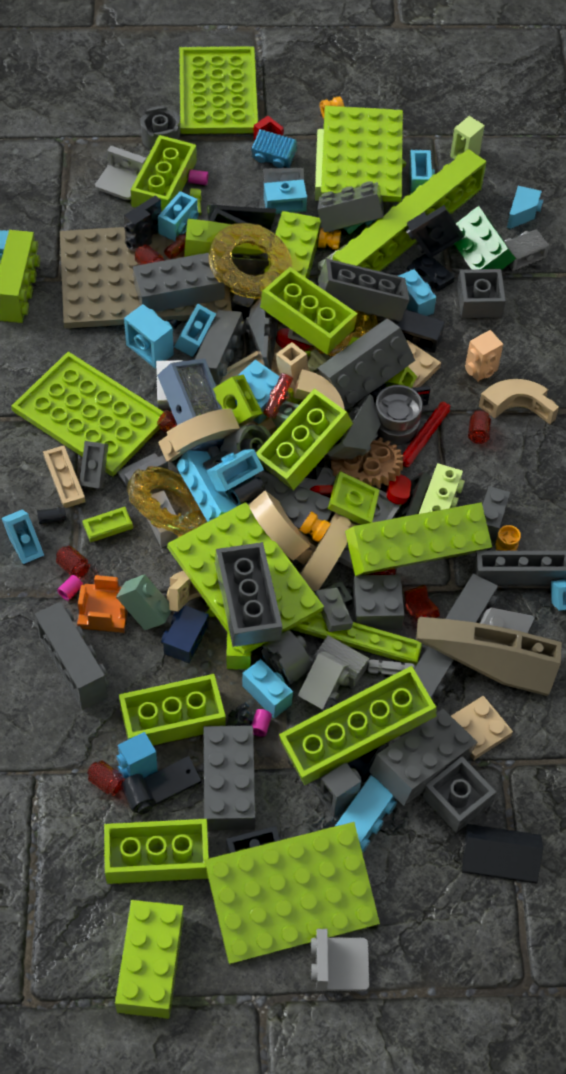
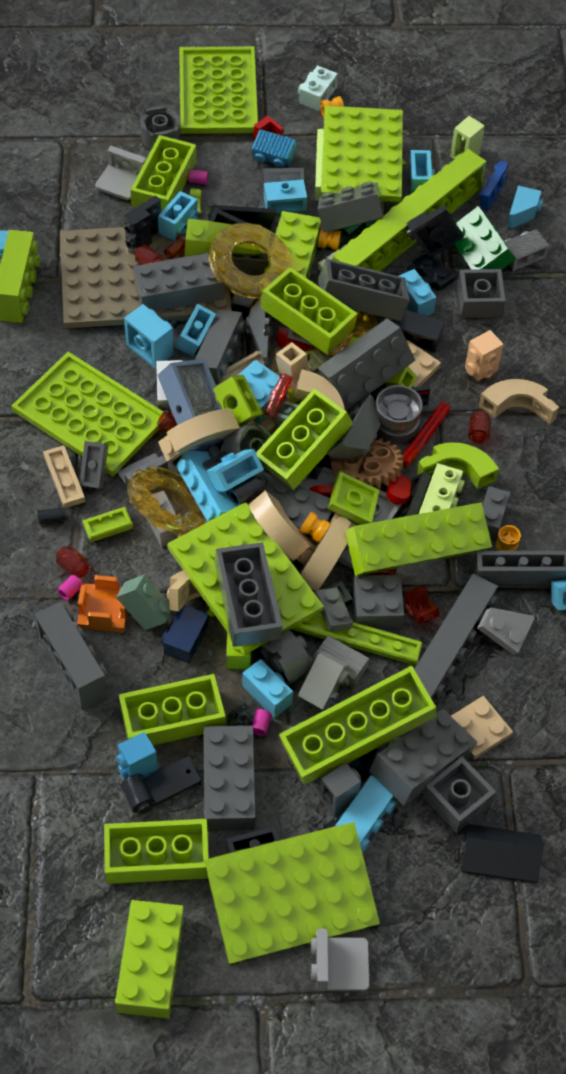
(23, 536): medium azure slope -> none
(105, 777): clear red brick -> none
(317, 87): none -> light aqua brick
(386, 667): light grey axle -> none
(464, 457): none -> lime arch
(493, 185): none -> blue hinge
(495, 651): dark tan wedge -> none

